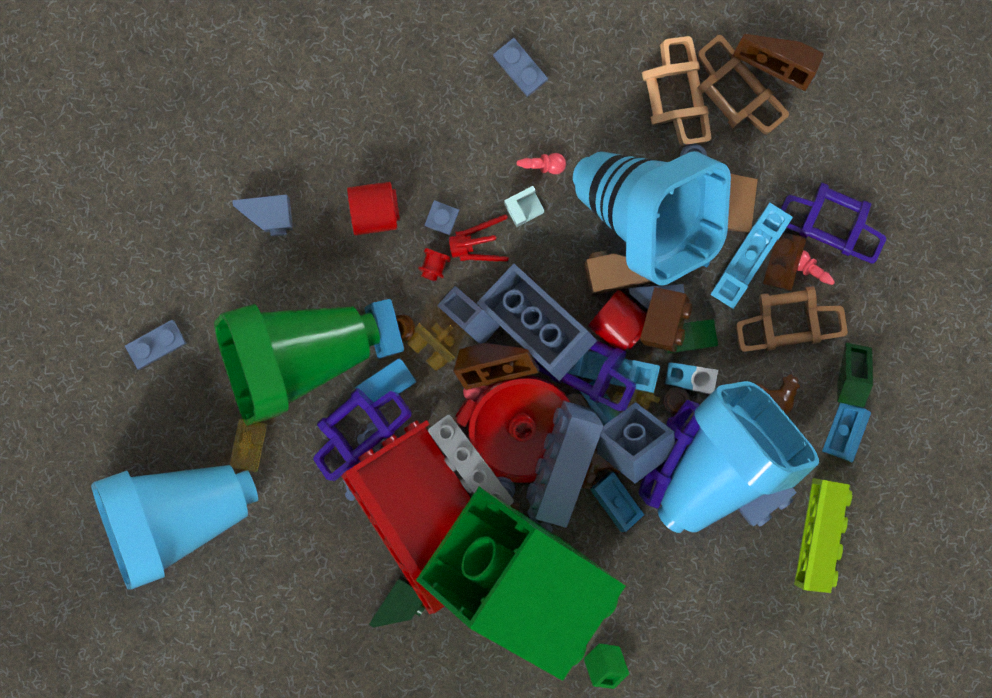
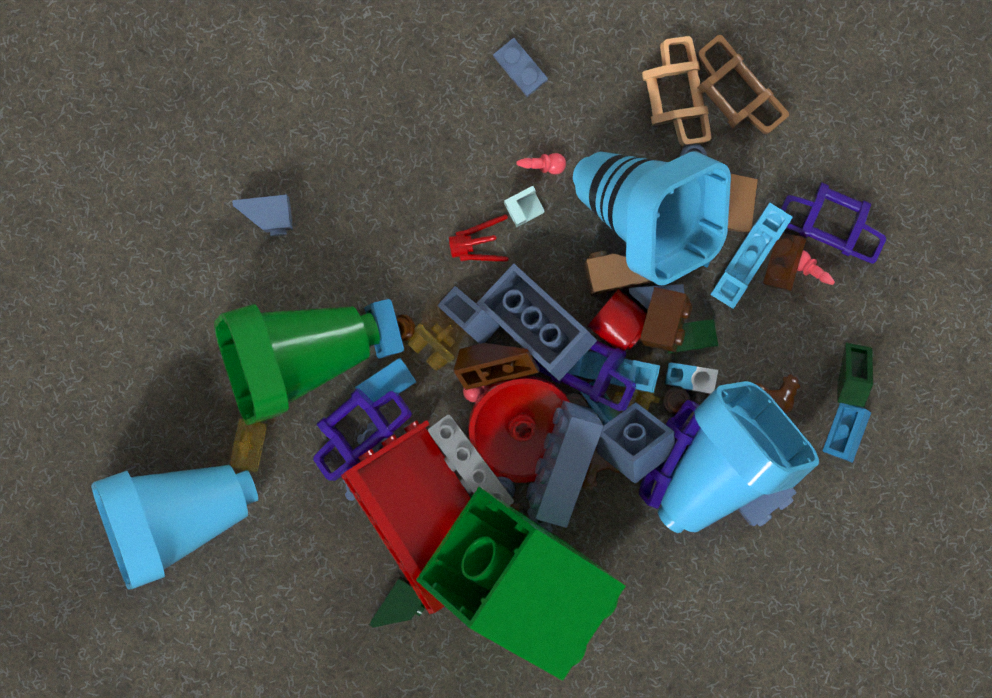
(155, 344): sand blue plate -> none
(373, 208): red piece -> none
(433, 264): red brick -> none
(441, 218): sand blue plate -> none
(464, 412): red tile -> none
(606, 666): green panel -> none
(617, 502): dark azure plate -> none
(781, 58): reddish brown slope -> none
(813, 335): medium nougat bar -> none
(822, 536): lime slope -> none

